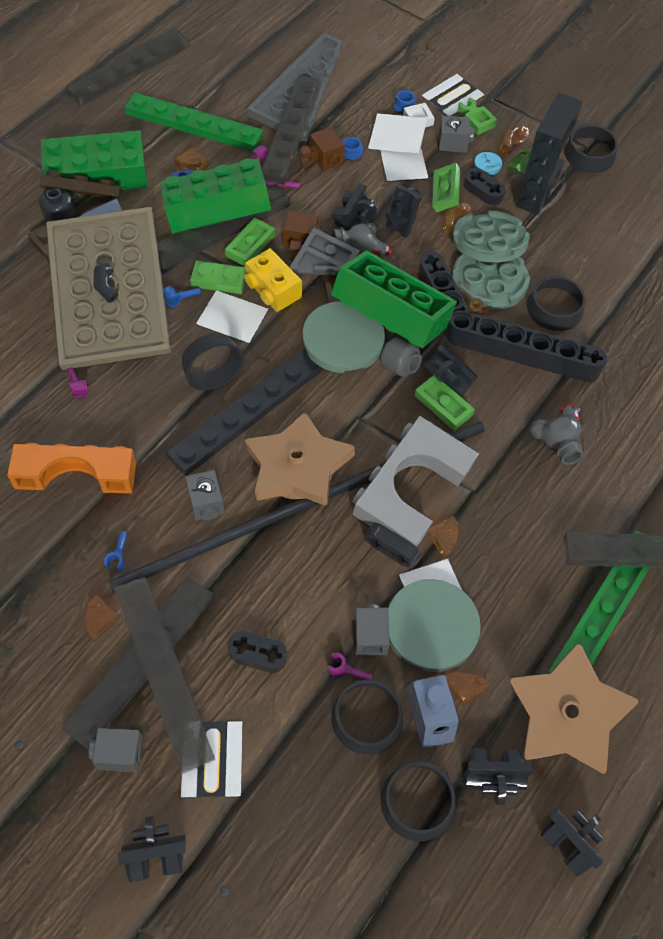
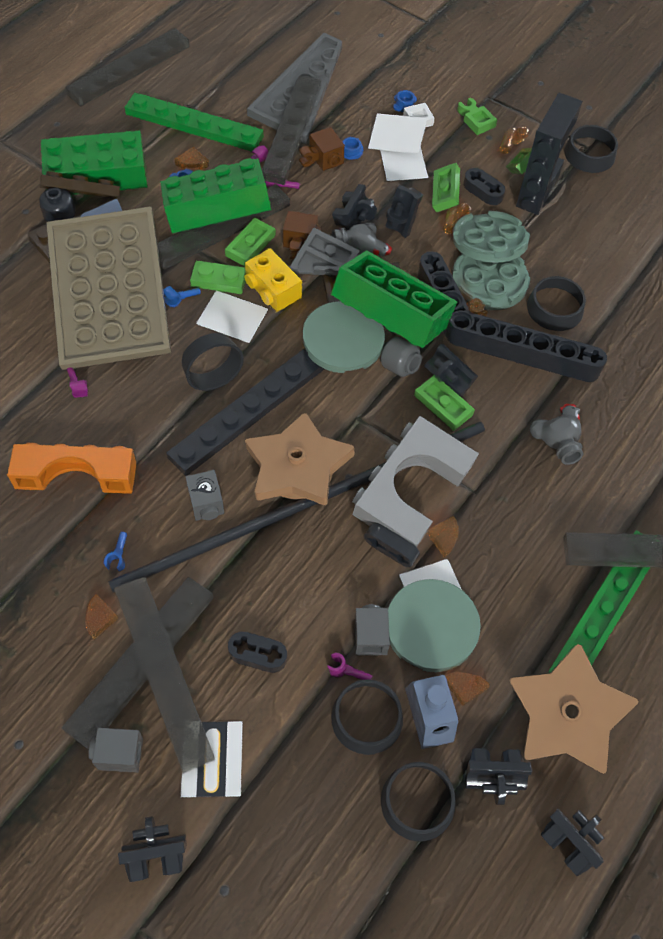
(101, 277): black arm -> none
(450, 93): sticker -> none
(455, 134): dark grey brick -> none
(488, 162): medium azure piece -> none

